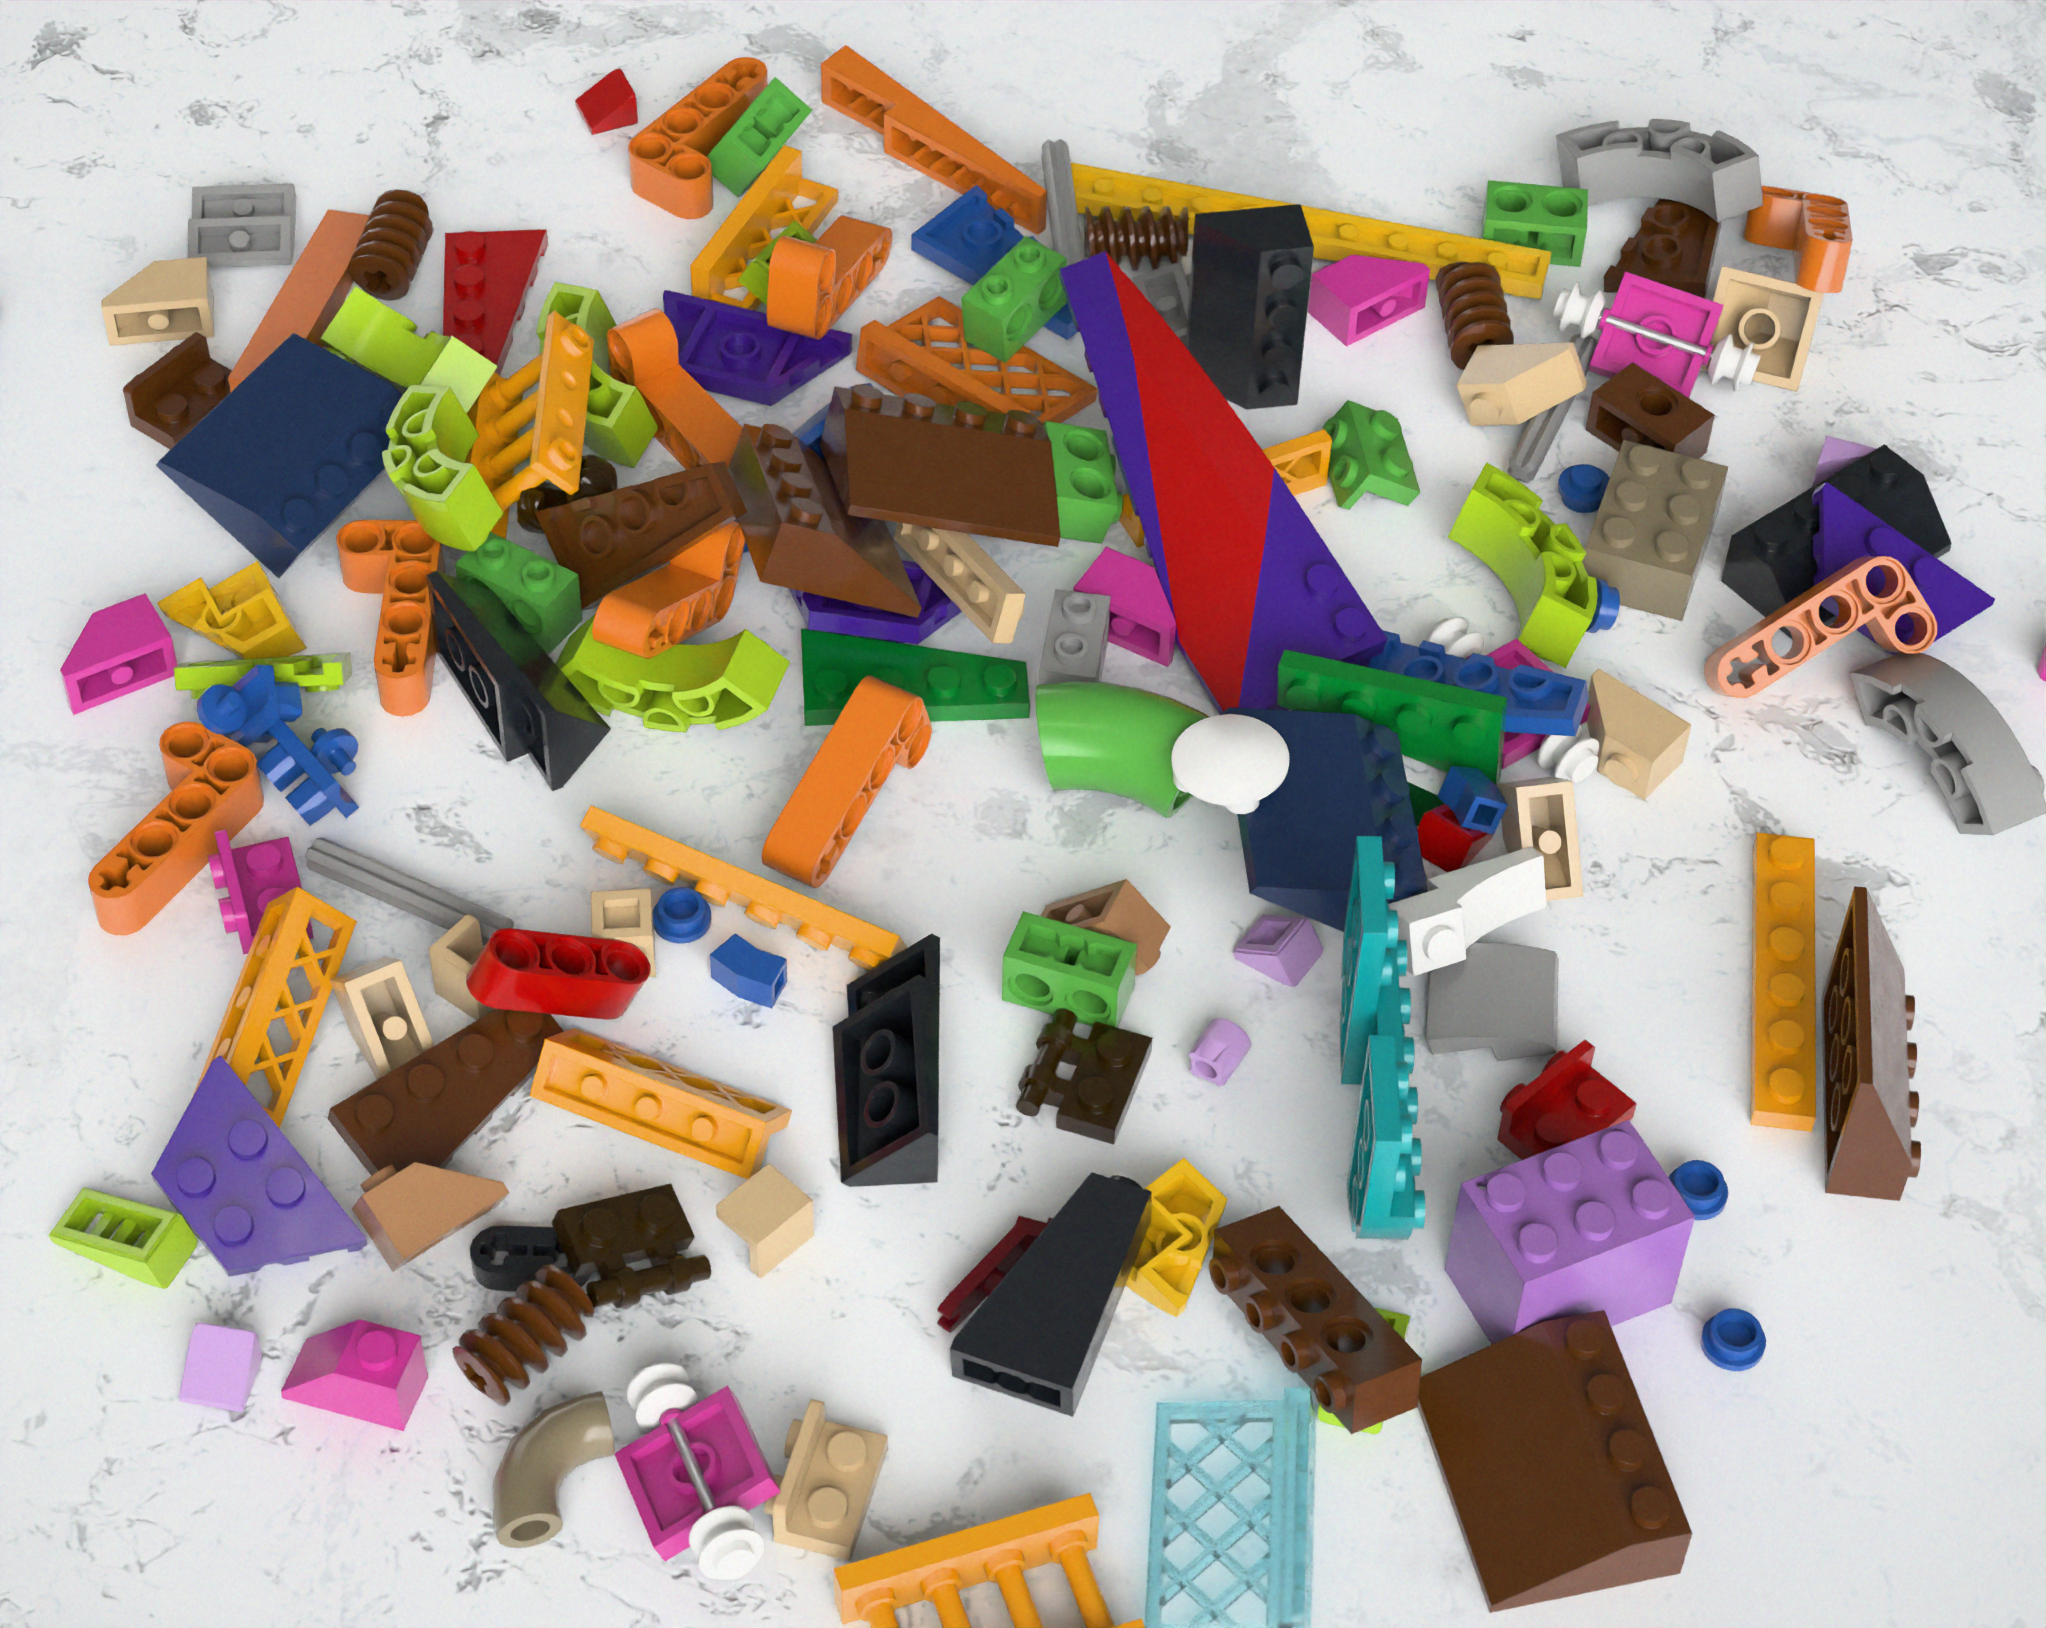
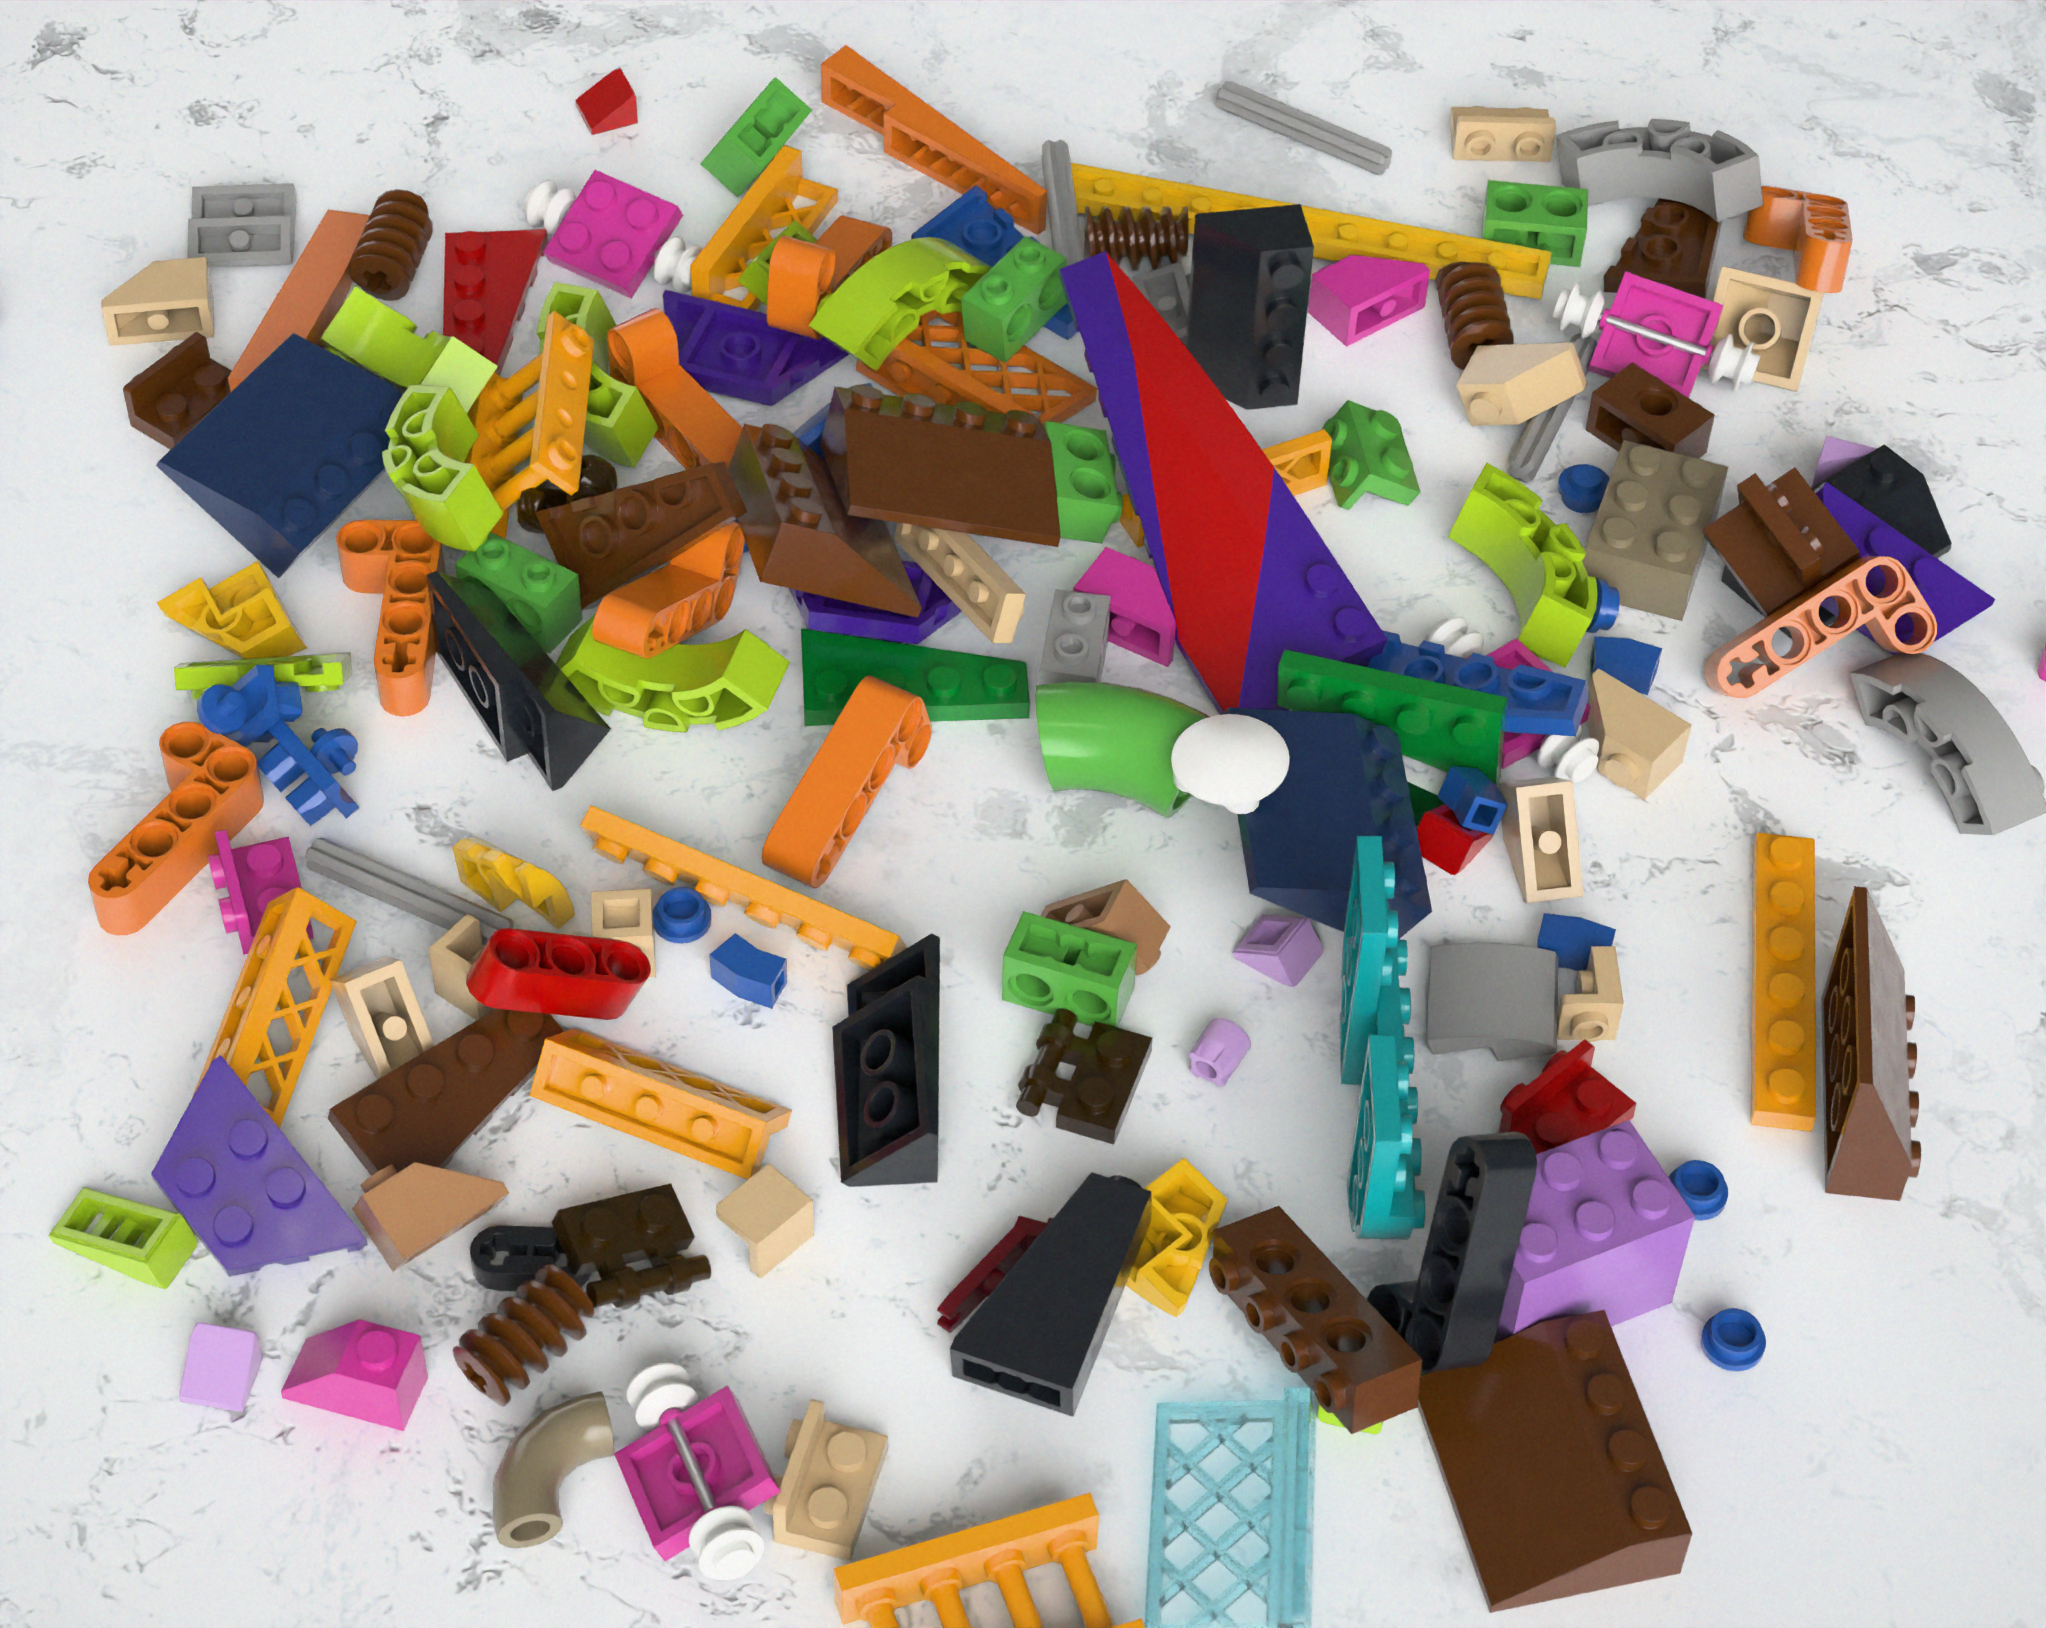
(118, 654): dark pink slope -> none
(504, 878): none -> yellow slope
(612, 233): none -> dark pink plate
(671, 152): orange beam -> none
(891, 292): none -> lime brick
(1304, 128): none -> light grey axle
(1468, 906): white slope -> none
(1468, 1254): none -> black beam
(1502, 134): none -> tan bracket
(1573, 938): none -> blue piece
(1598, 1000): none -> tan bracket
(1626, 661): none -> blue piece
(1779, 540): none -> reddish brown bracket

